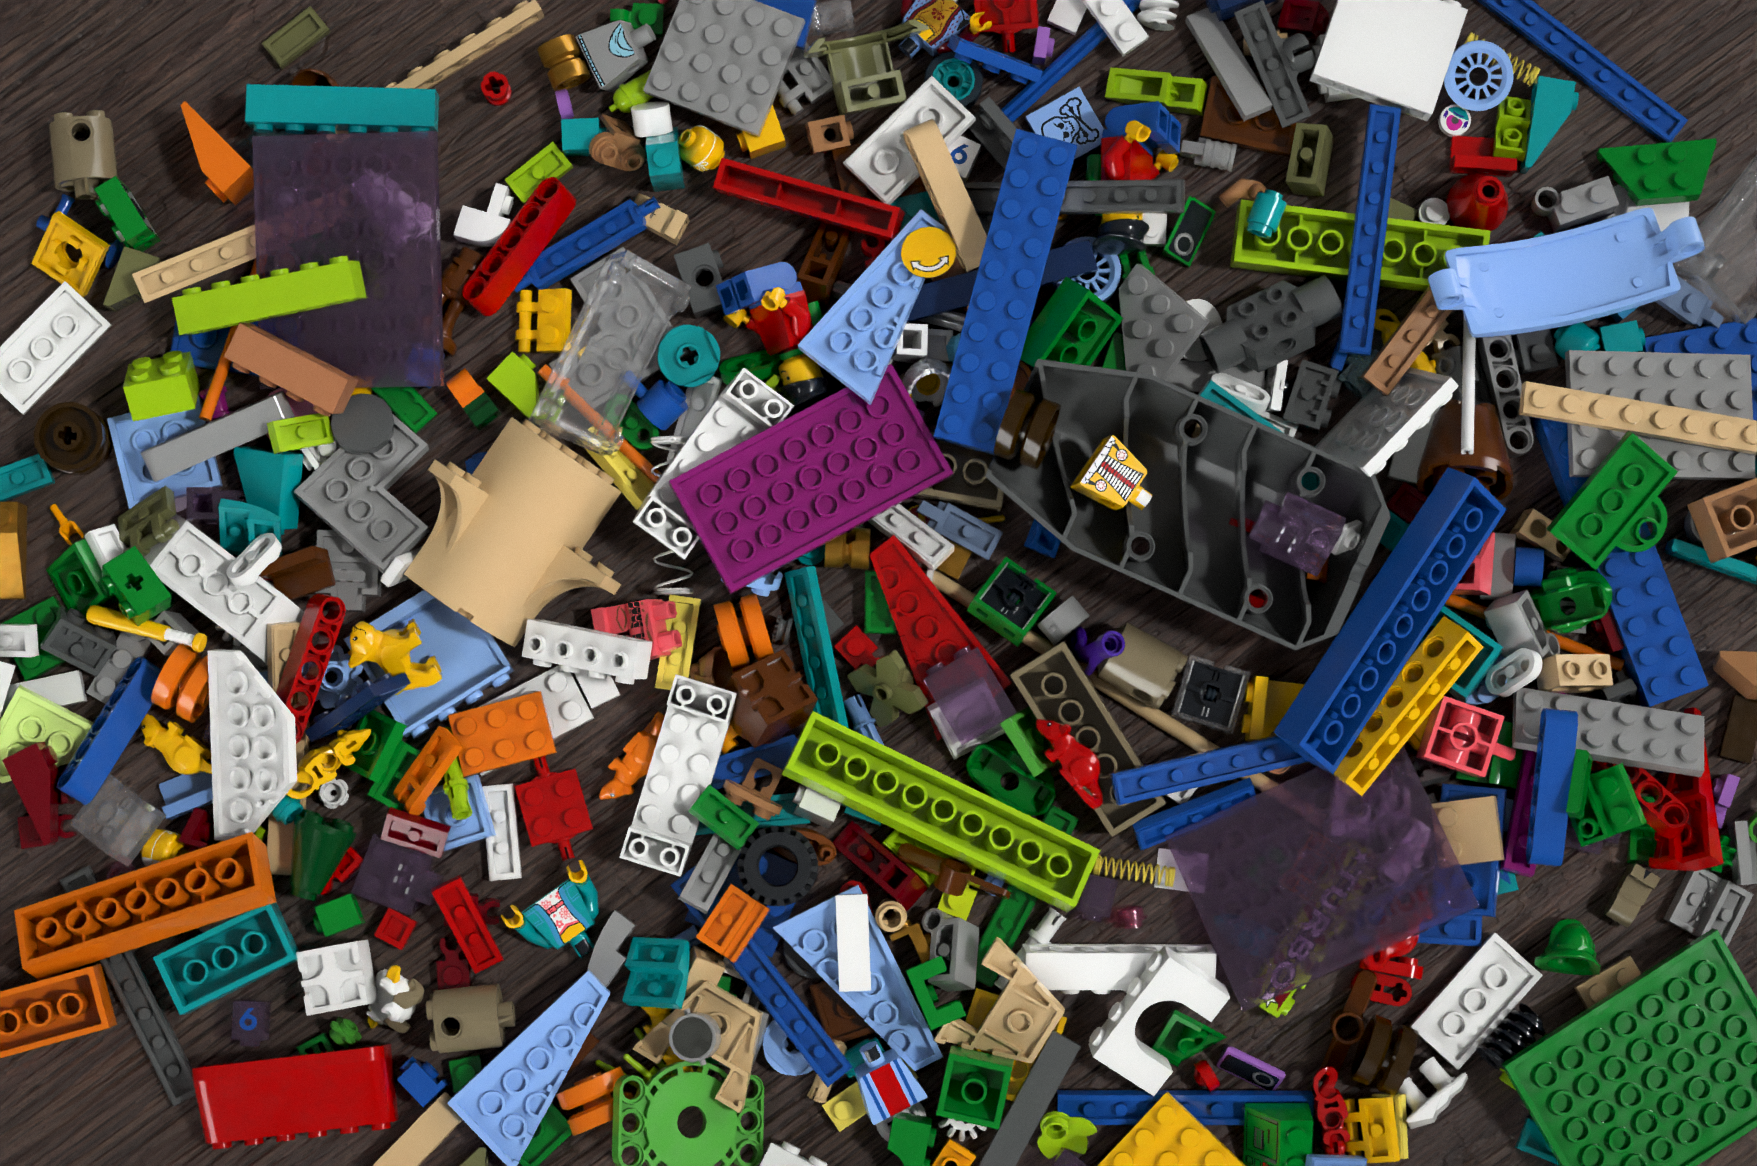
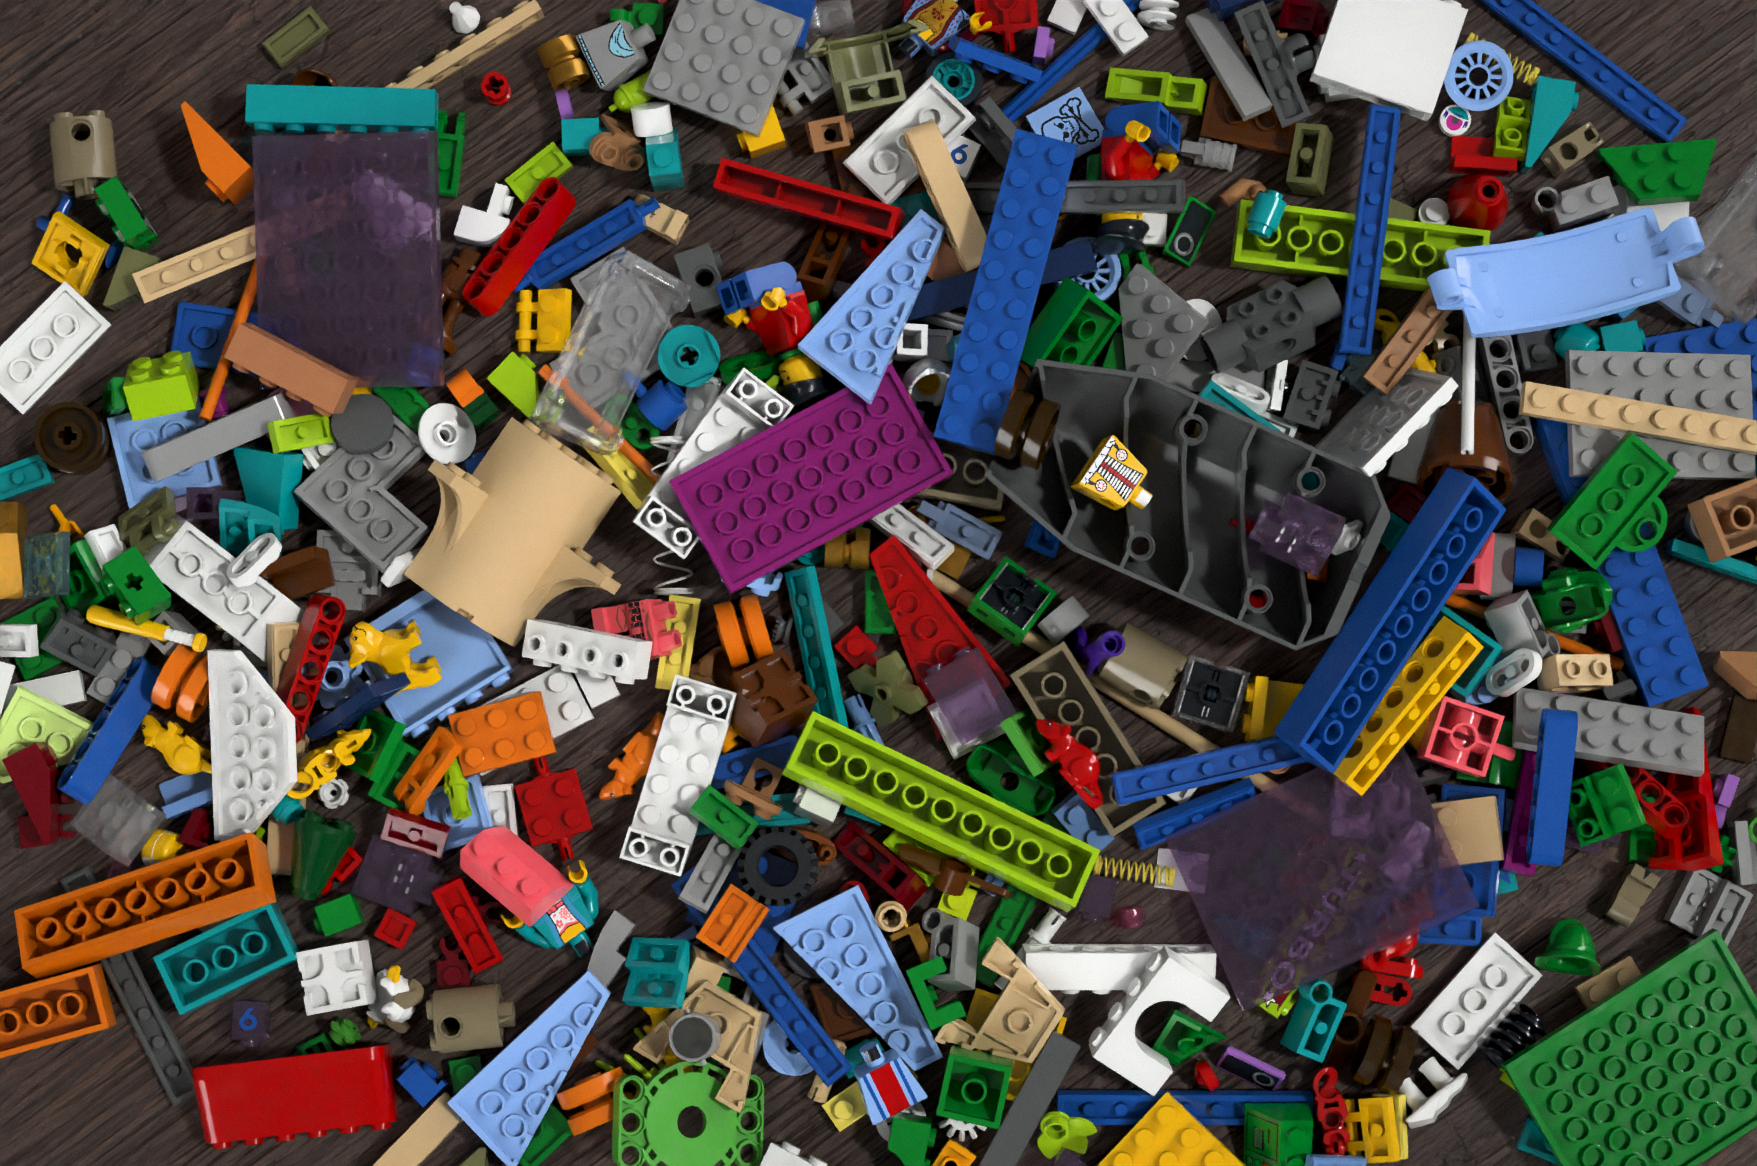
(47, 565): none -> clear light blue tile
(113, 397): none -> green plate
(269, 297): lime brick -> none
(450, 154): none -> green hinge
(454, 425): none -> white dish
(464, 17): none -> white rock
(513, 873): none -> coral slope
(701, 148): yellow head -> none
(853, 942): white tile -> none
(928, 252): yellow sticker -> none
(1081, 821): none -> medium blue plate
(1314, 1021): none -> teal hinge
(1571, 149): none -> dark tan leg
(1579, 784): green tile -> none

